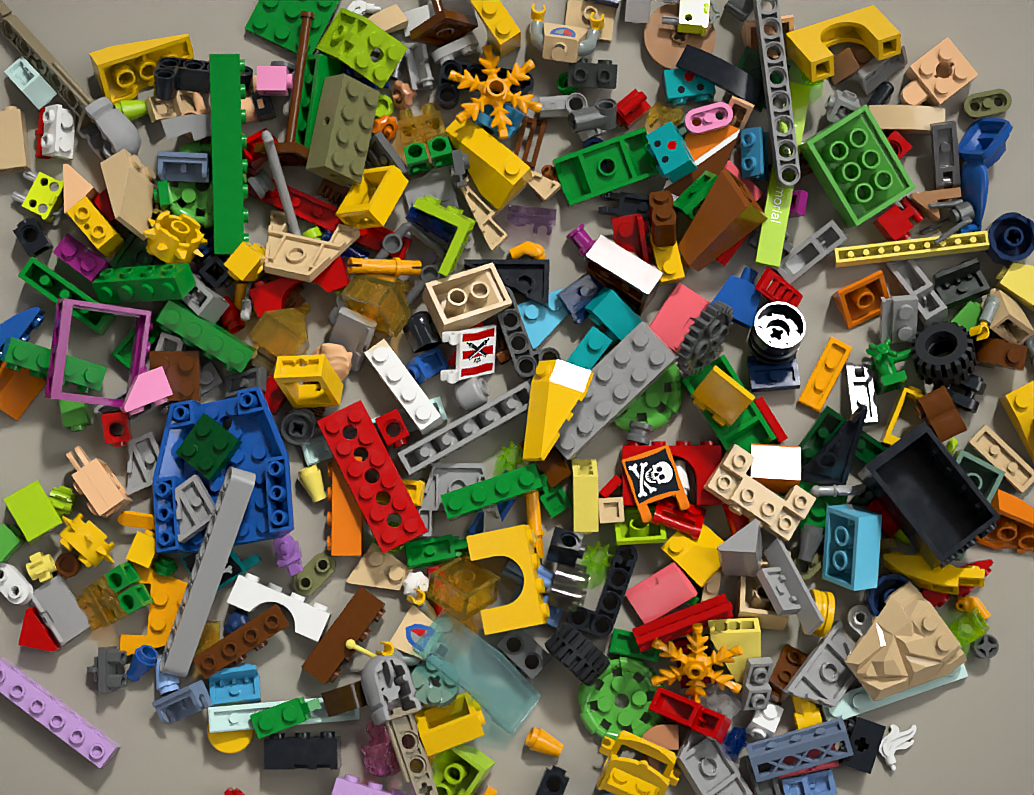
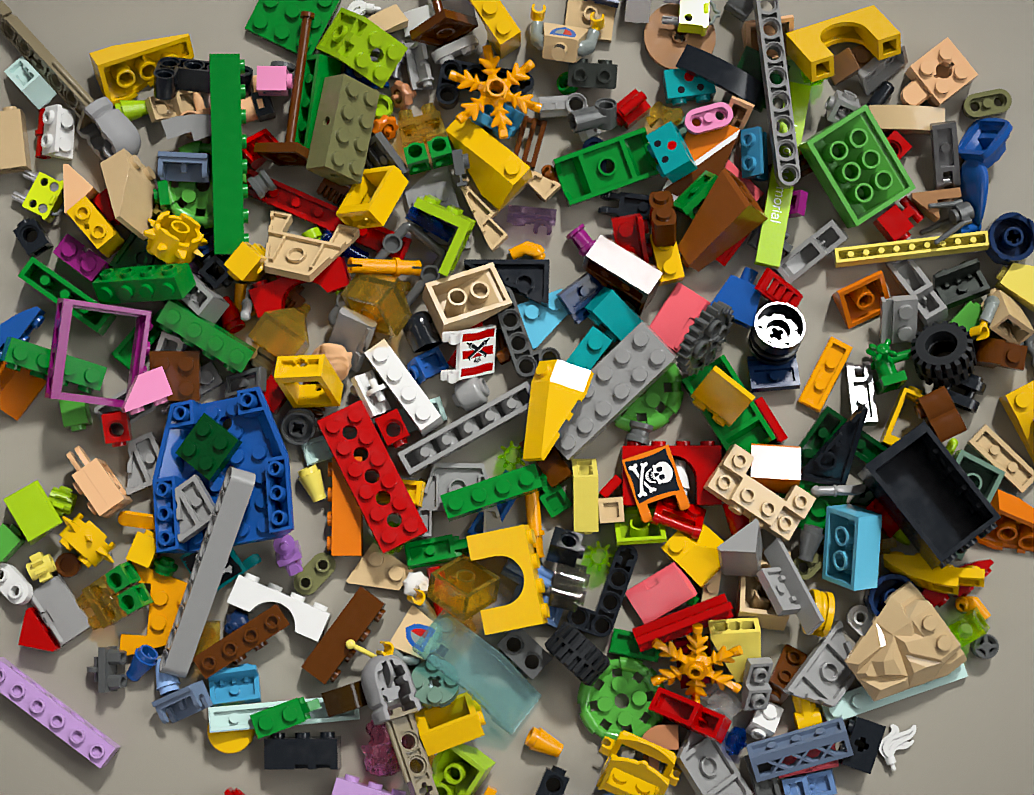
(280, 183): light grey piece -> none
(370, 393): none -> white hips

